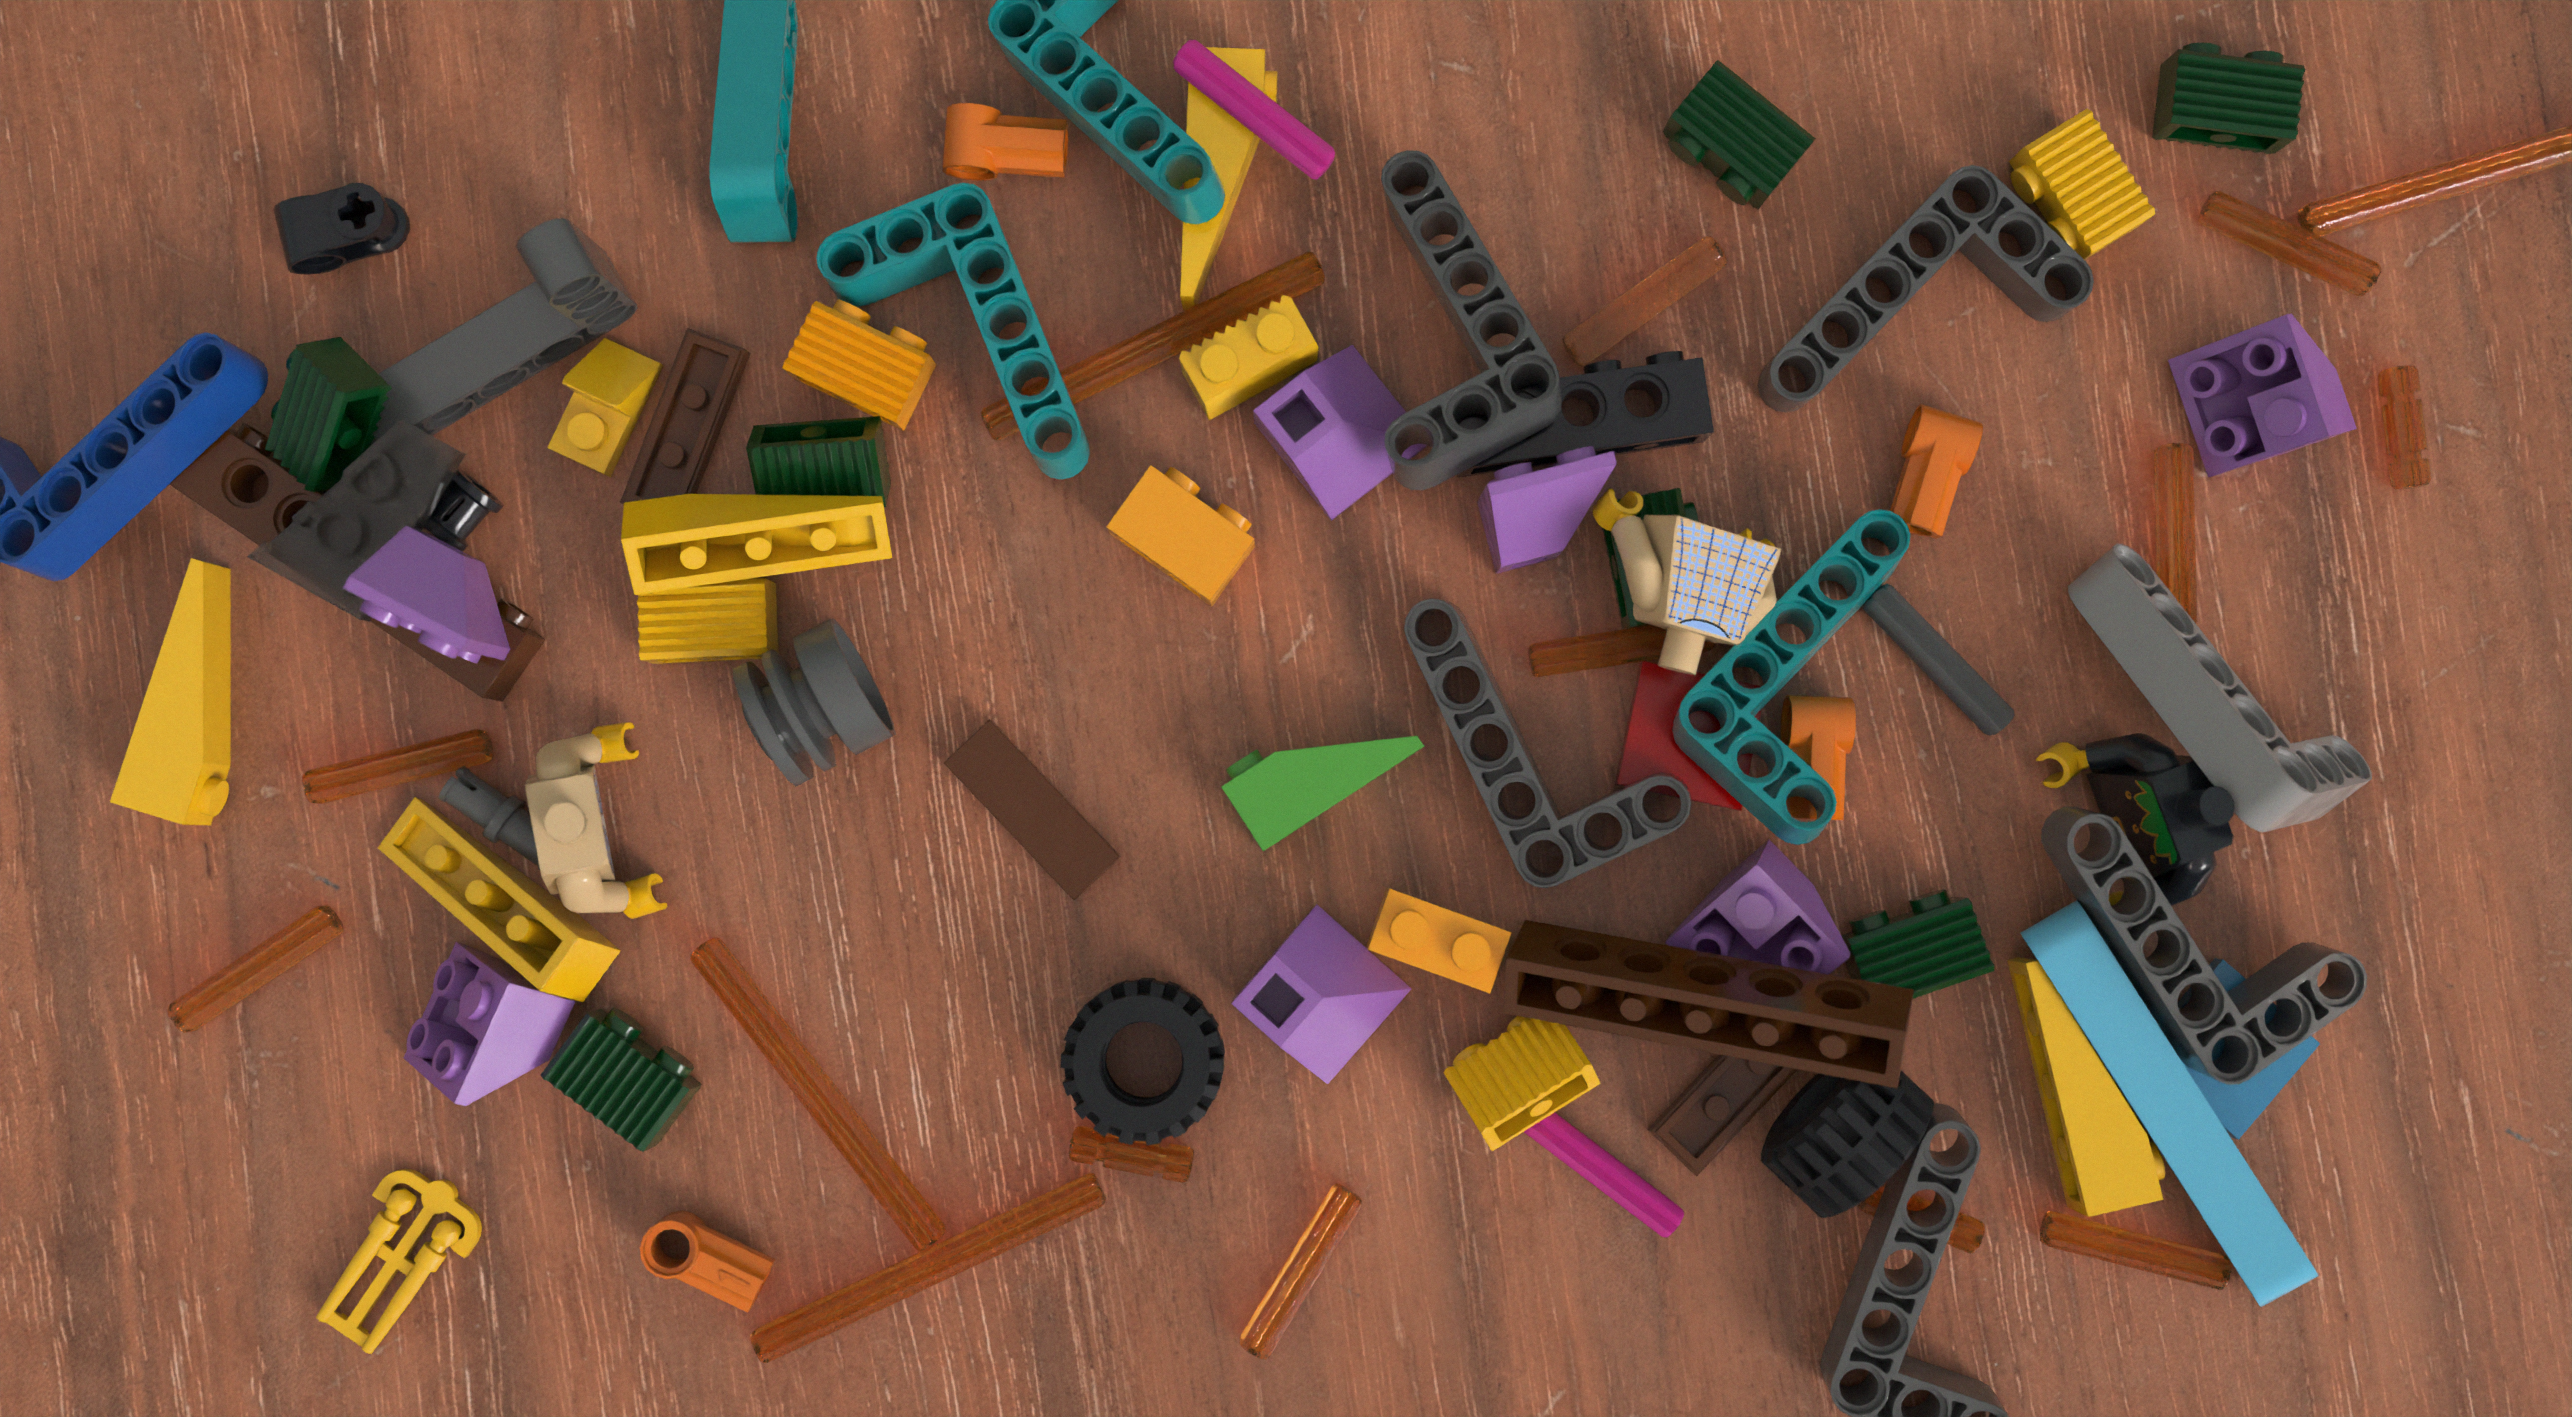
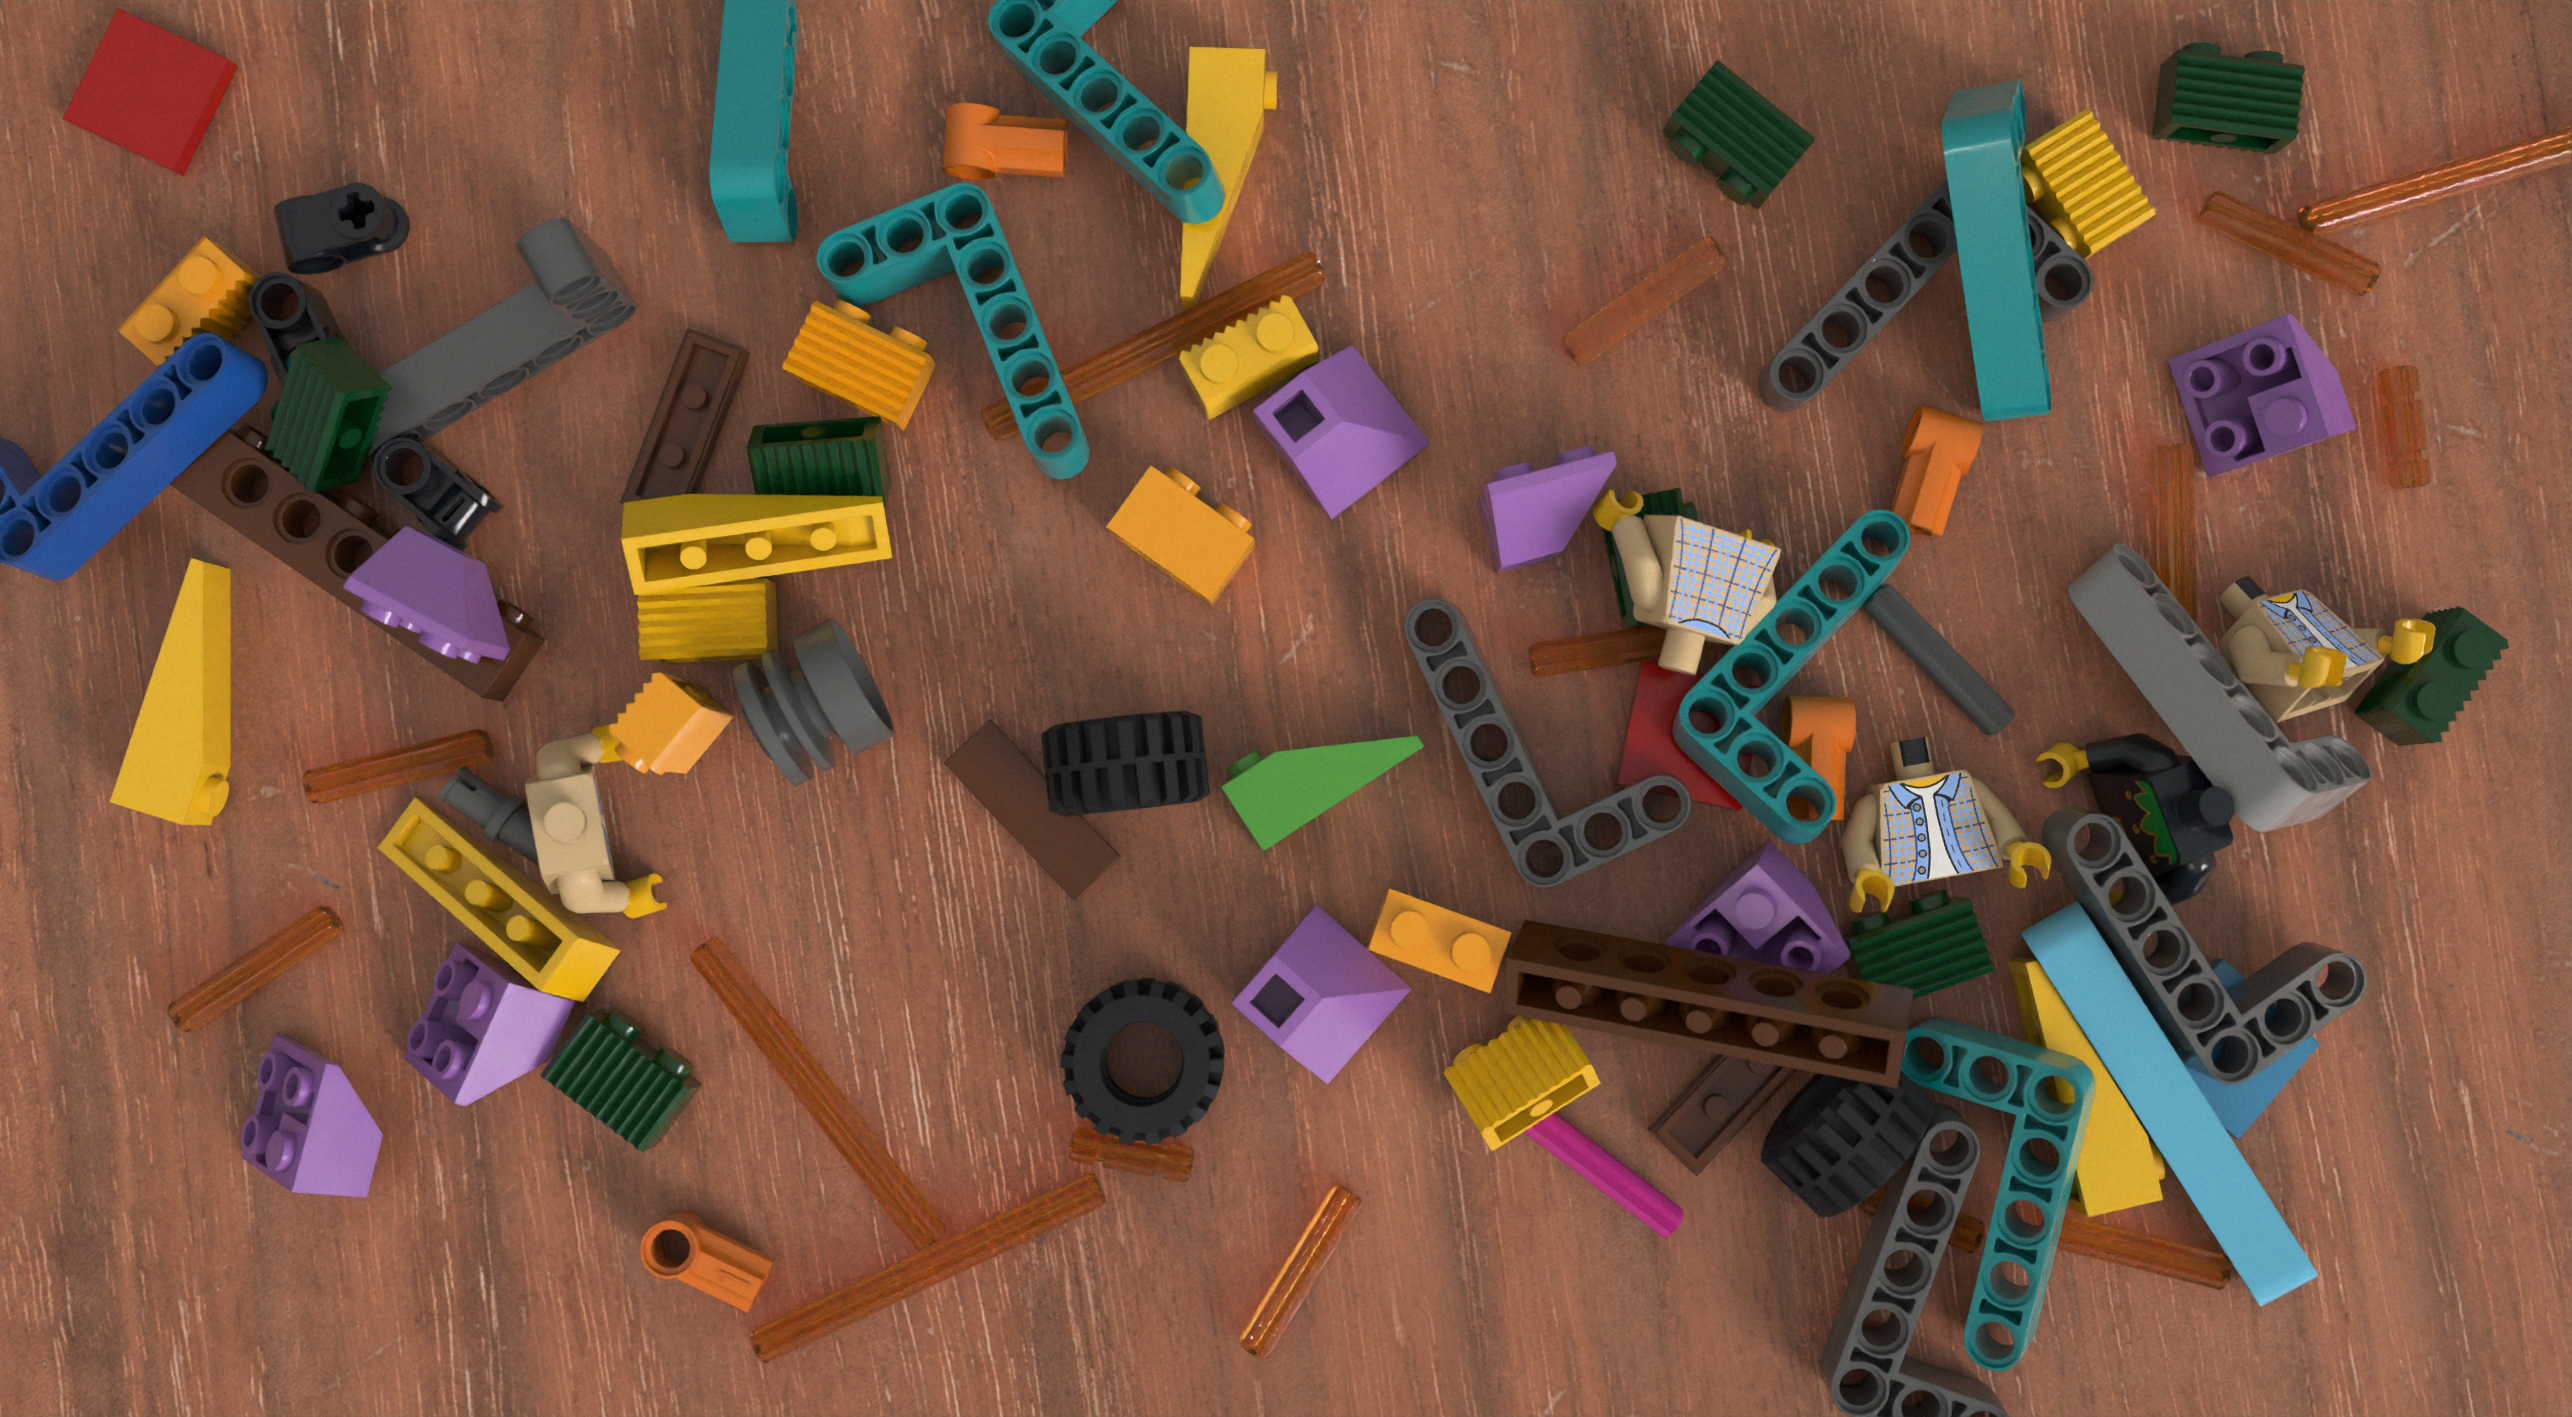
(150, 92): none -> red tile
(199, 296): none -> light orange brick
(308, 324): none -> black piece
(310, 1125): none -> medium lavender slope
(379, 495): clear smoke wing -> none
(437, 1198): yellow piece -> none
(606, 404): yellow slope -> none
(668, 725): none -> light orange brick
(1125, 763): none -> black tyre
(1253, 109): dark pink axle -> none
(1476, 321): dark grey beam -> none
(1679, 417): black brick -> none
(1930, 830): none -> torso
(1982, 155): none -> teal beam
(2023, 1175): none -> teal beam
(2302, 654): none -> torso
(2420, 698): none -> dark green brick

